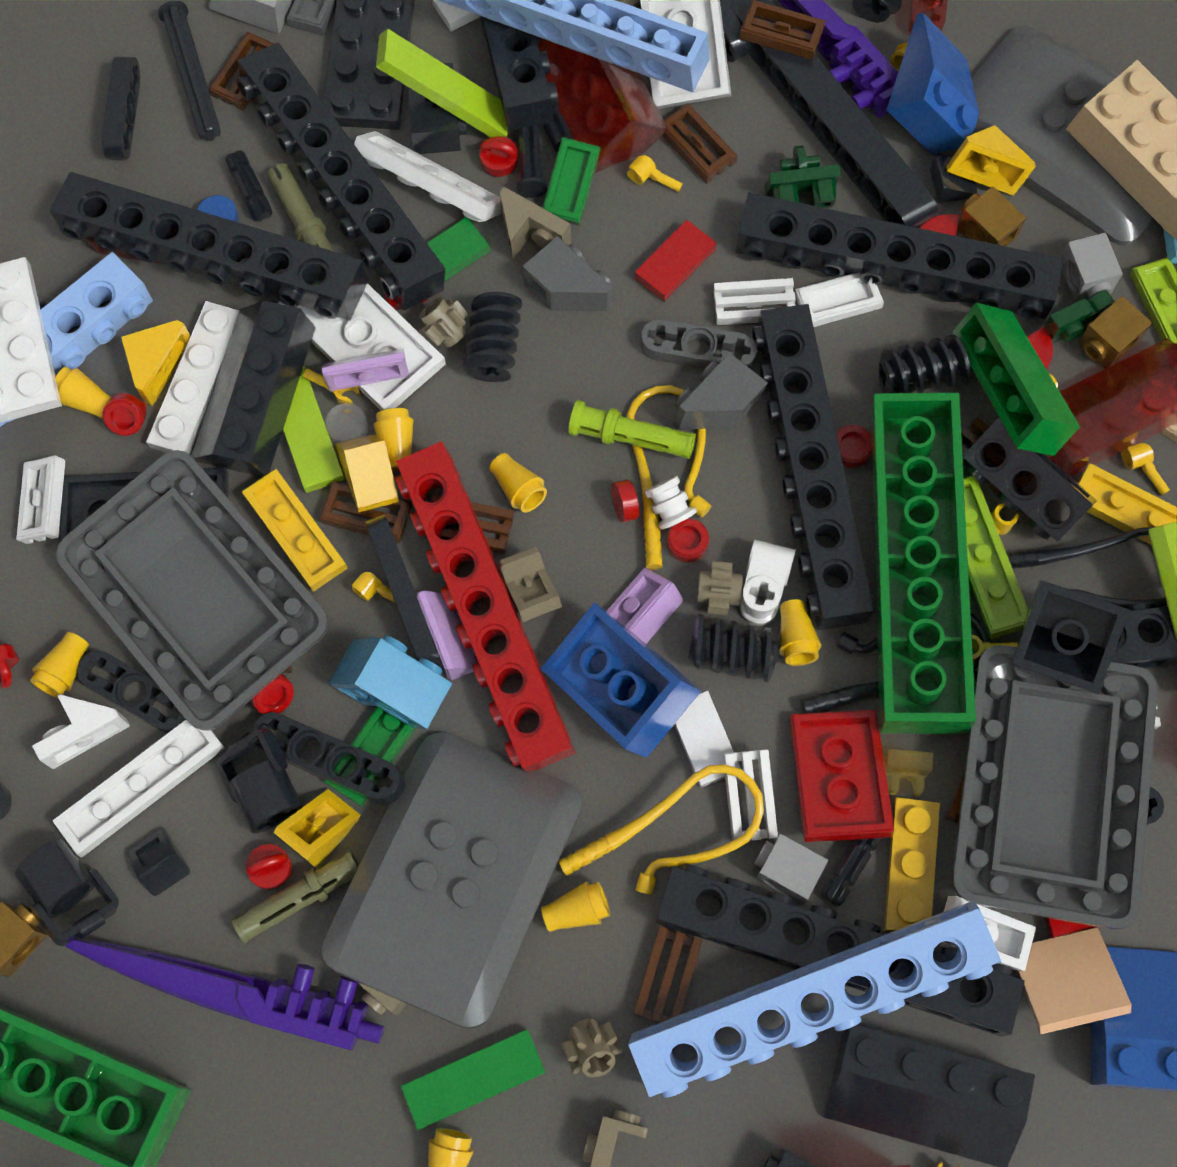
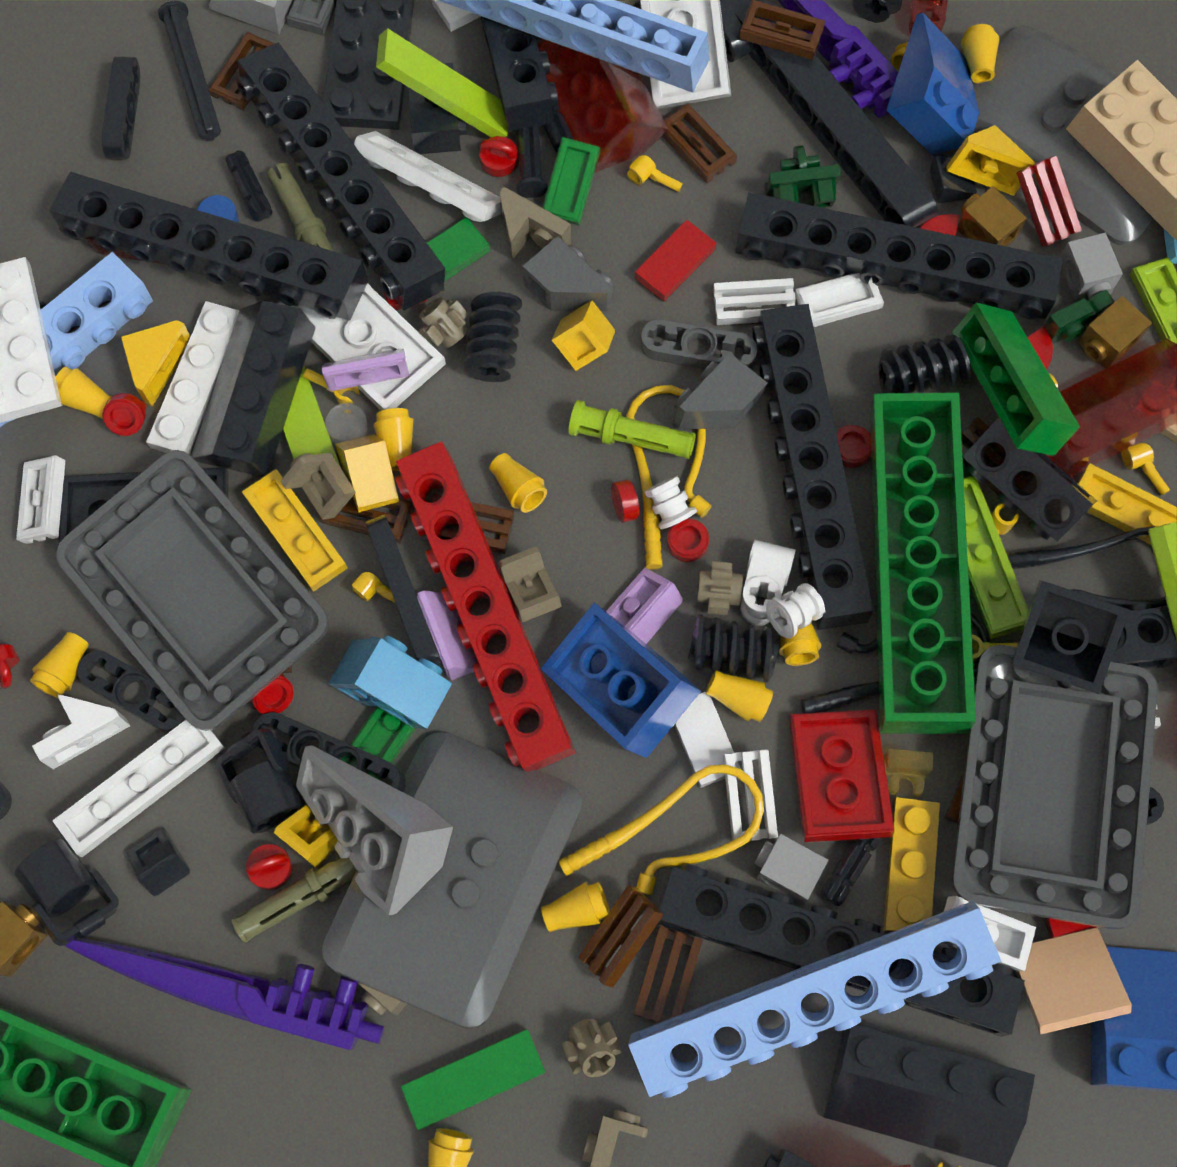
(321, 481): none -> dark tan bracket
(383, 831): none -> light grey wedge
(583, 335): none -> yellow panel
(616, 931): none -> reddish brown tile
(741, 695): none -> yellow cone
(795, 610): none -> white bush
(980, 51): none -> yellow cone
(1055, 200): none -> tile

